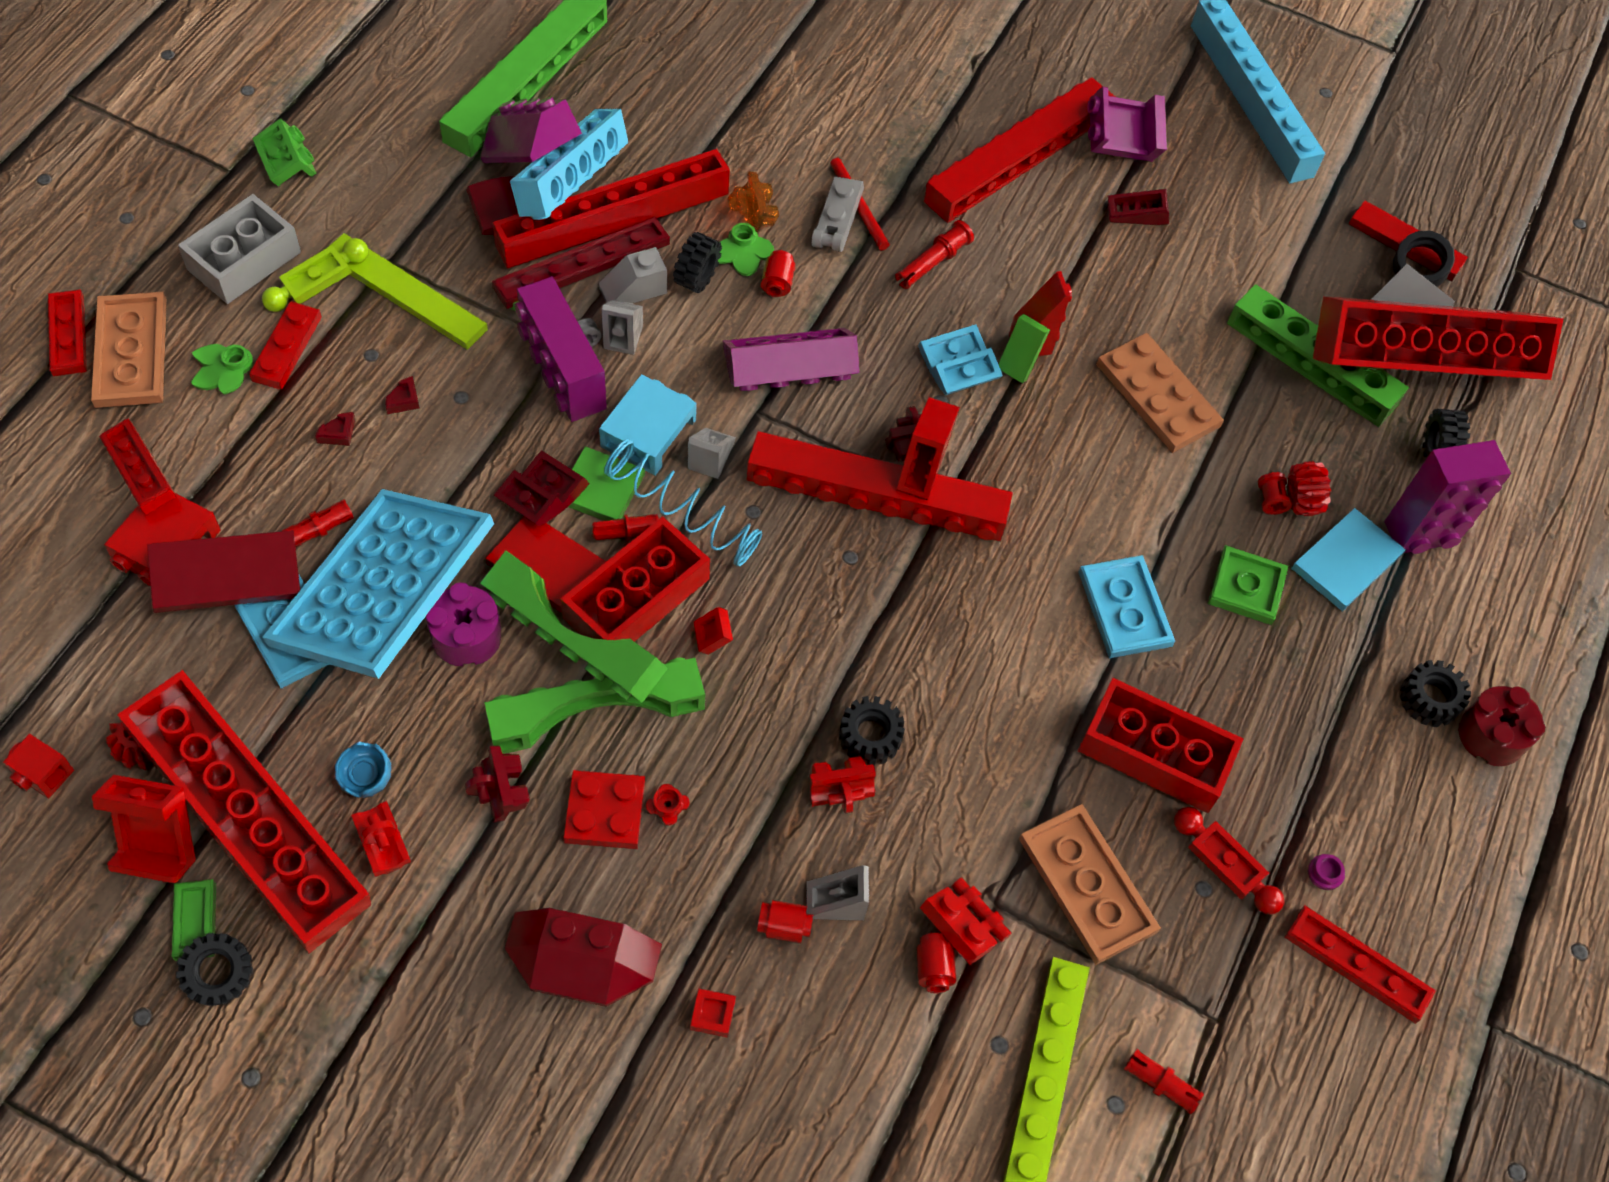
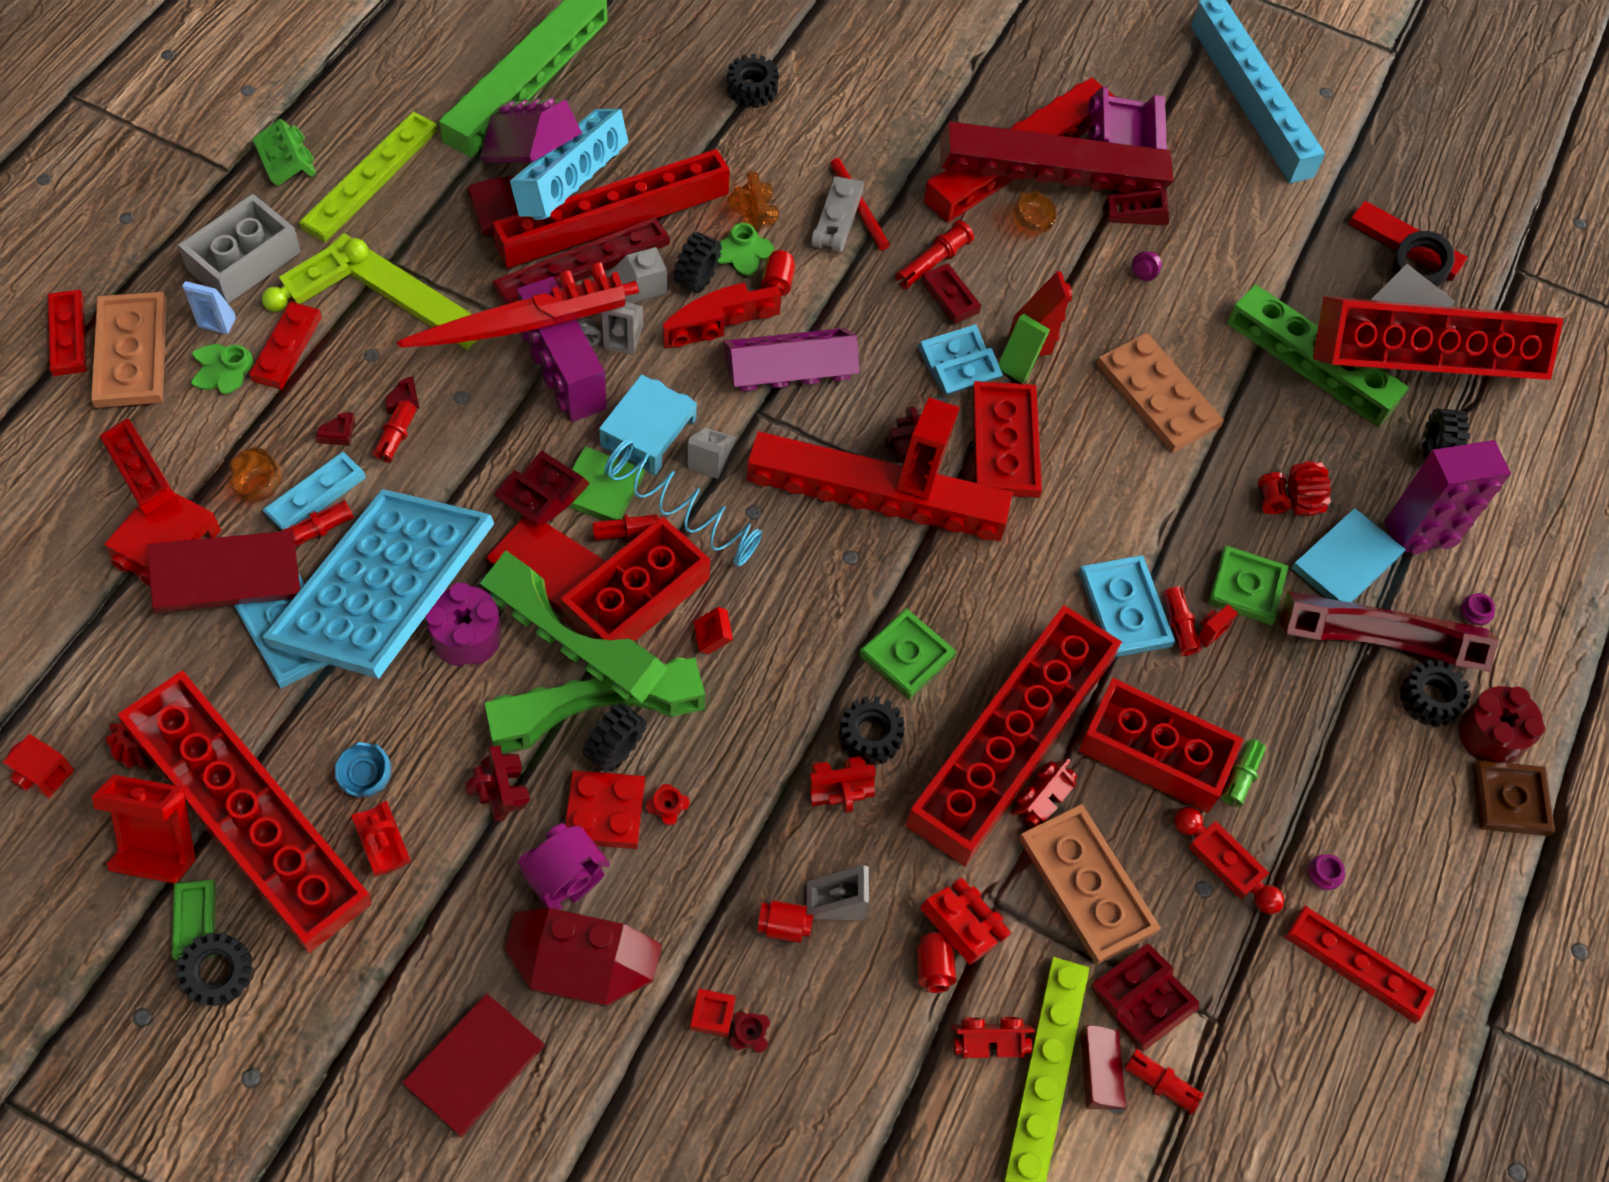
(209, 308): none -> light blue slope
(254, 475): none -> clear orange hair
(315, 492): none -> medium azure tile
(368, 177): none -> lime tile
(395, 431): none -> red axle
(473, 1065): none -> dark red tile
(533, 313): none -> red piece
(563, 866): none -> magenta brick
(614, 737): none -> black tyre
(710, 314): none -> red slope
(752, 69): none -> black tyre
(758, 1024): none -> dark red plate
(907, 653): none -> bright green tile
(951, 293): none -> dark red plate
(977, 1035): none -> red hinge
(1007, 437): none -> red plate
(1012, 735): none -> red brick
(1034, 213): none -> clear orange hair
(1035, 801): none -> red hinge
(1054, 158): none -> dark red brick
(1102, 1068): none -> slope
(1145, 997): none -> dark red slope
(1146, 265): none -> magenta plate
(1181, 621): none -> red pin
(1216, 624): none -> red plate
(1243, 773): none -> bright green axle
(1432, 637): none -> dark red arch
(1478, 609): none -> magenta plate
(1513, 798): none -> reddish brown tile

